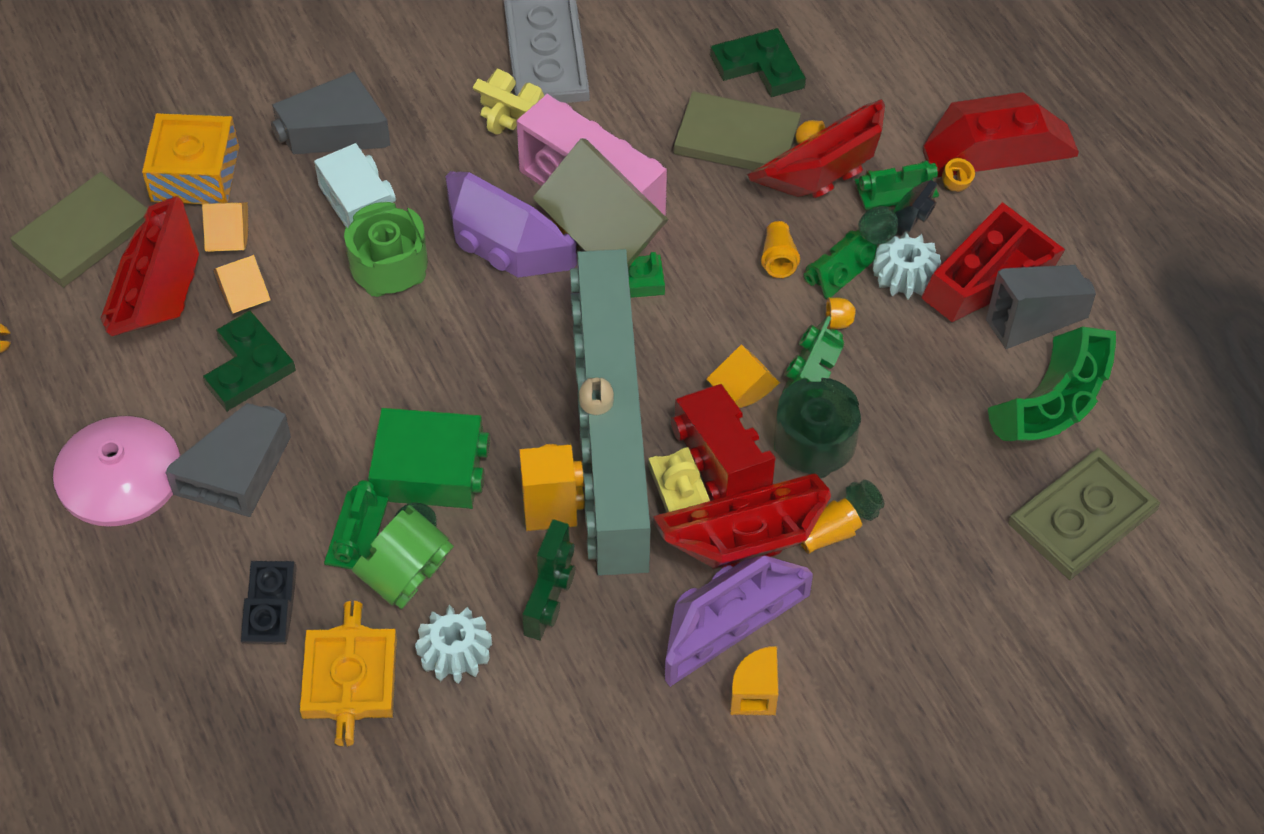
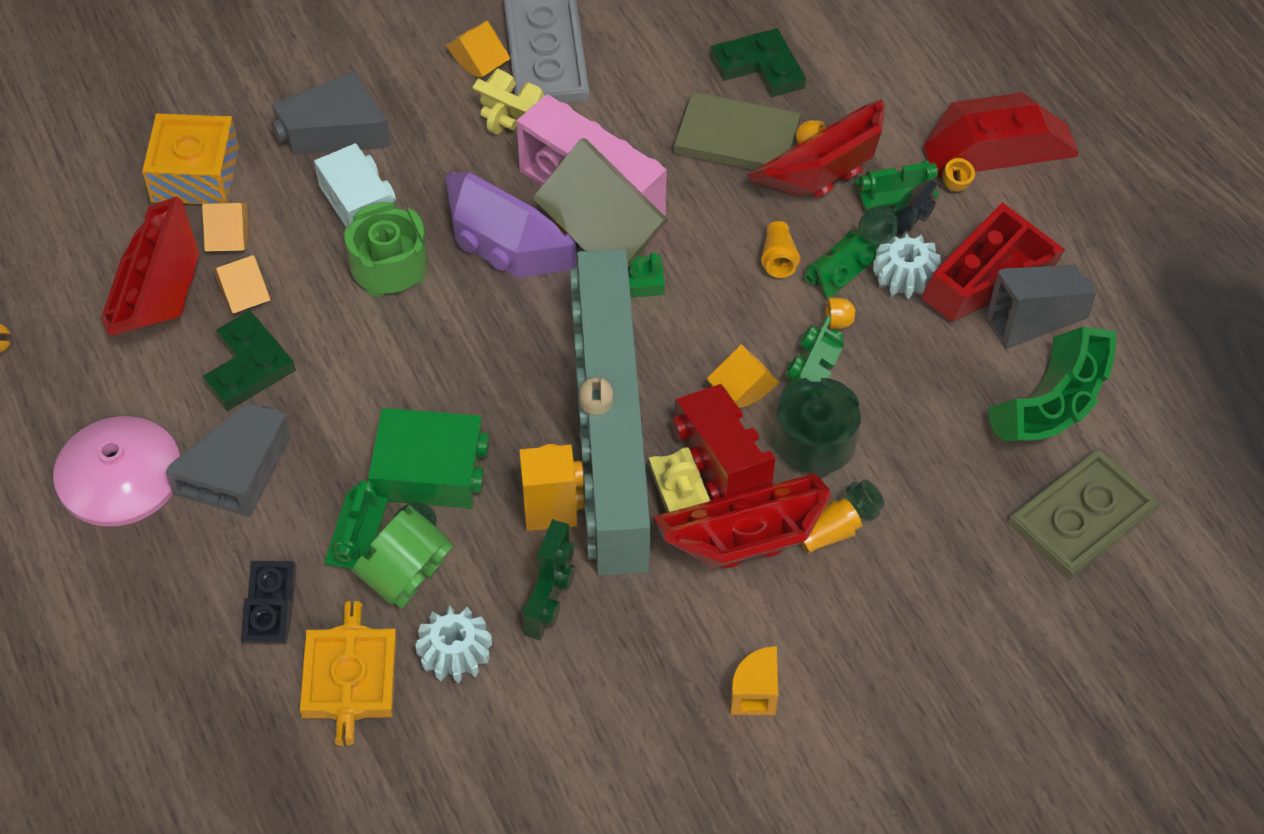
(80, 229): olive tile -> none
(478, 50): none -> light orange brick
(730, 609): medium lavender wedge -> none

